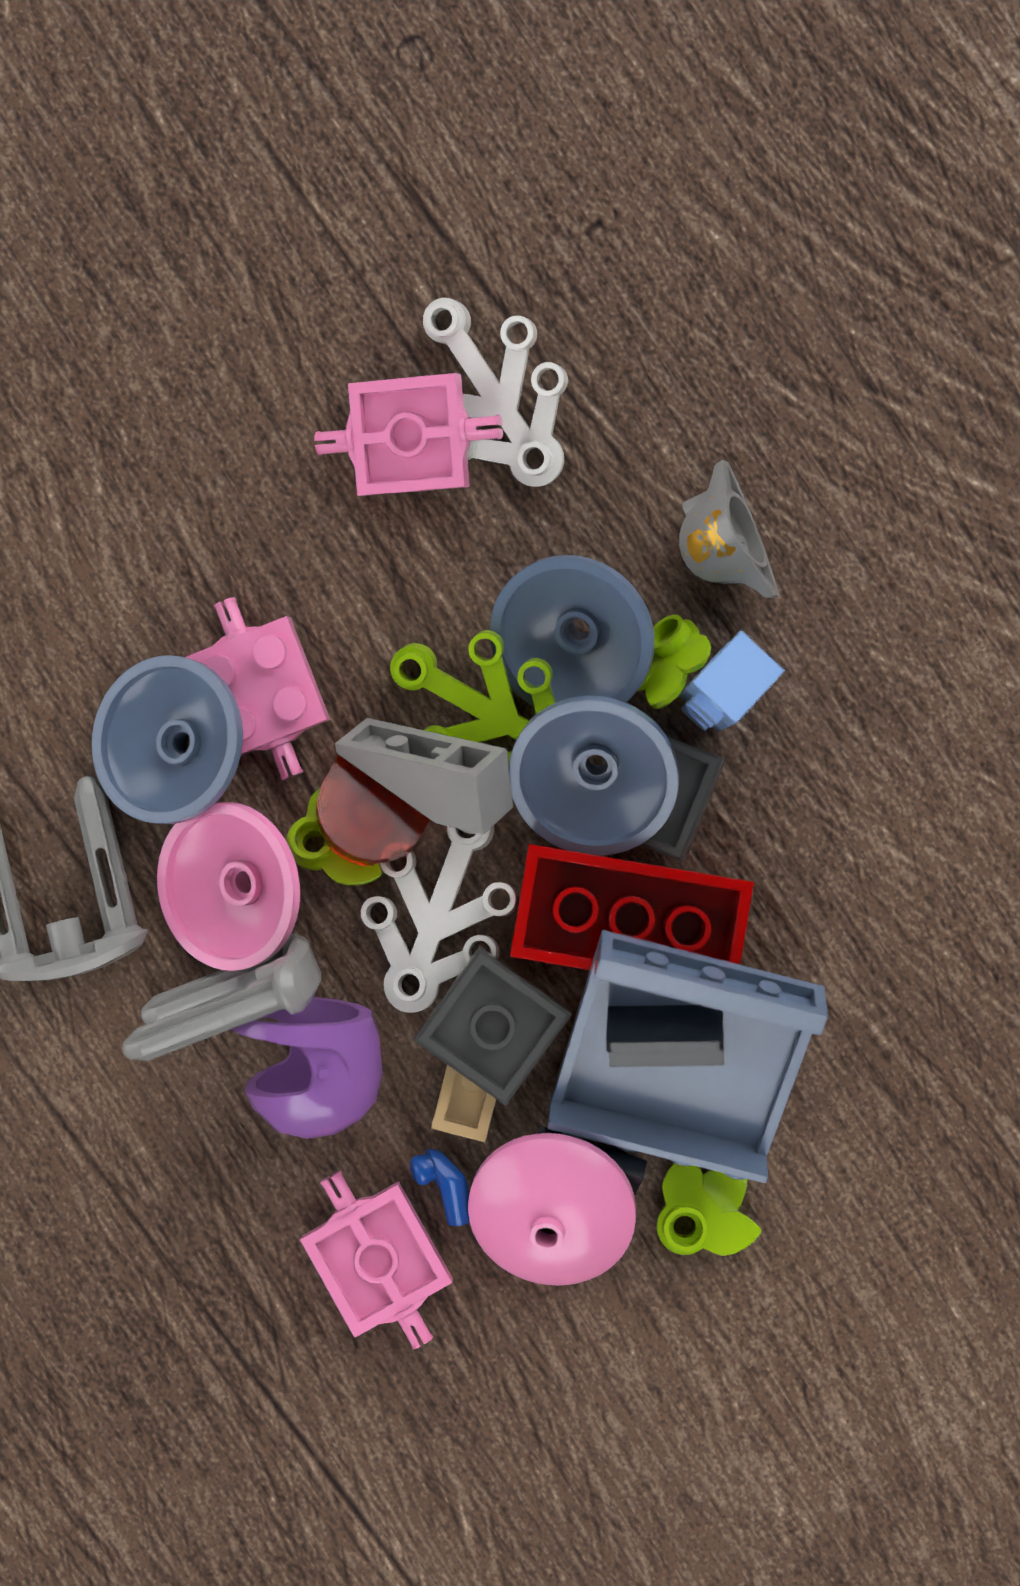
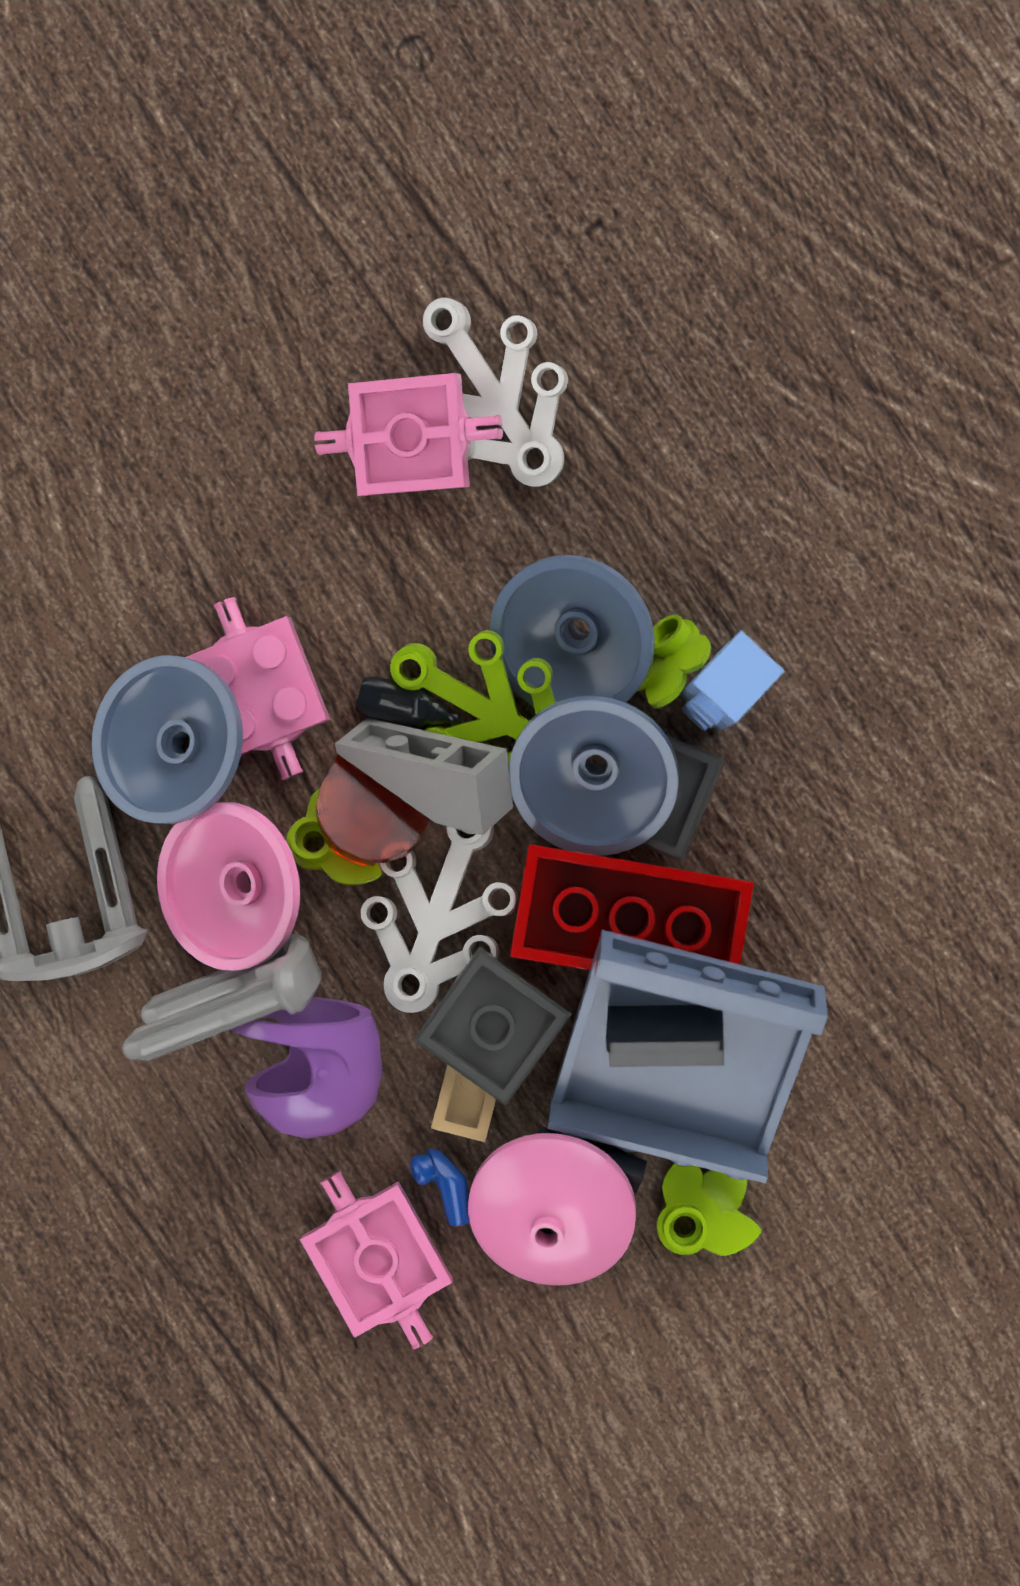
(388, 702): none -> black piece
(722, 538): light grey hat -> none

